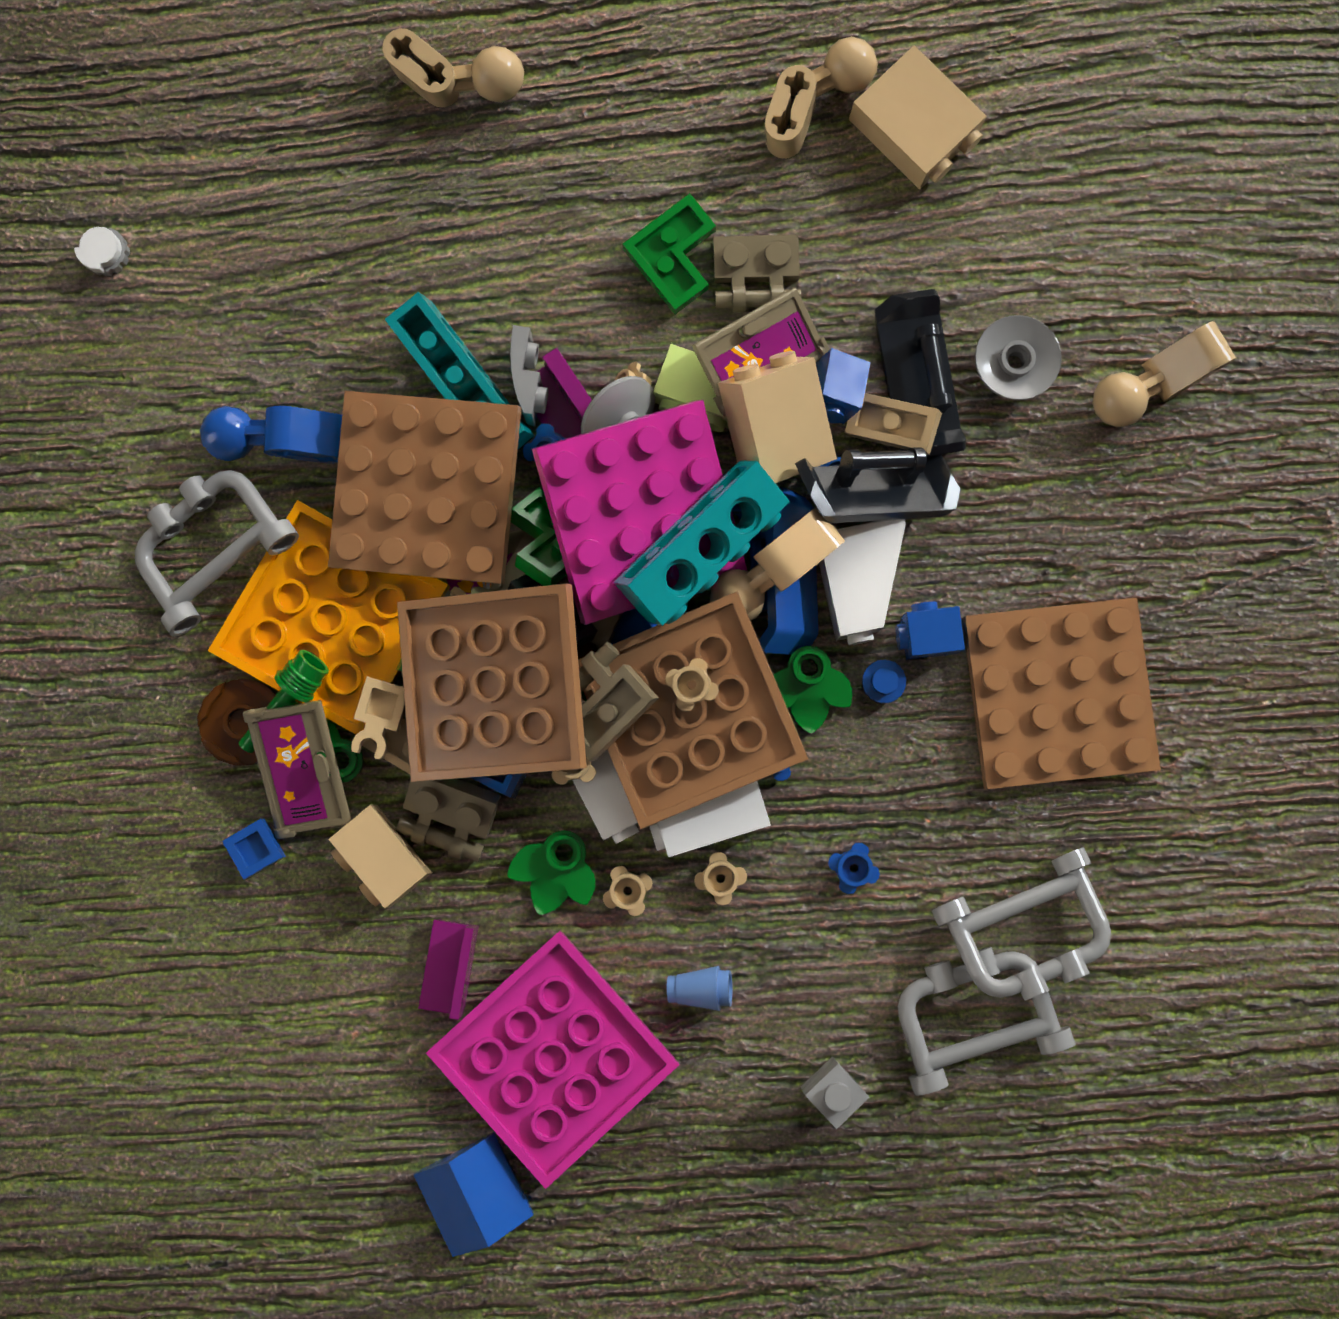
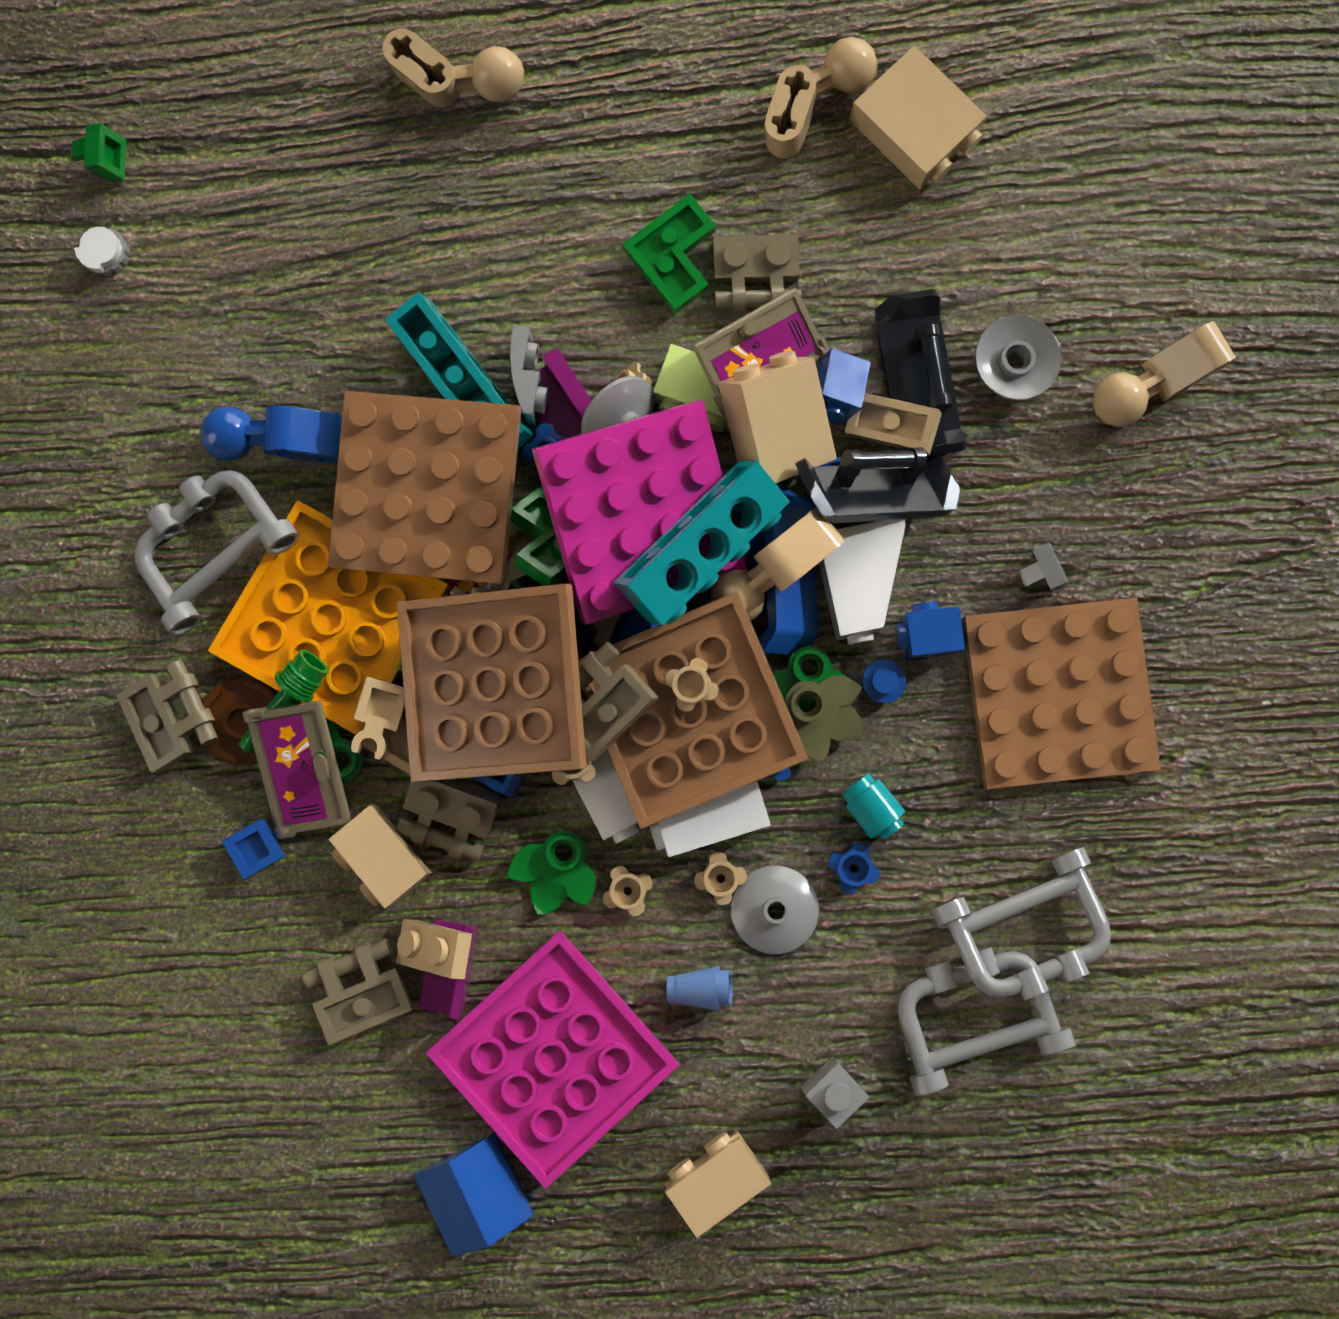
(102, 152): none -> green tile
(156, 722): none -> dark tan plate
(361, 1005): none -> dark tan plate
(433, 948): none -> tan plate
(715, 1182): none -> tan brick
(751, 906): none -> light grey dish
(830, 715): none -> olive plate
(873, 807): none -> teal brick
(1046, 568): none -> light grey tile

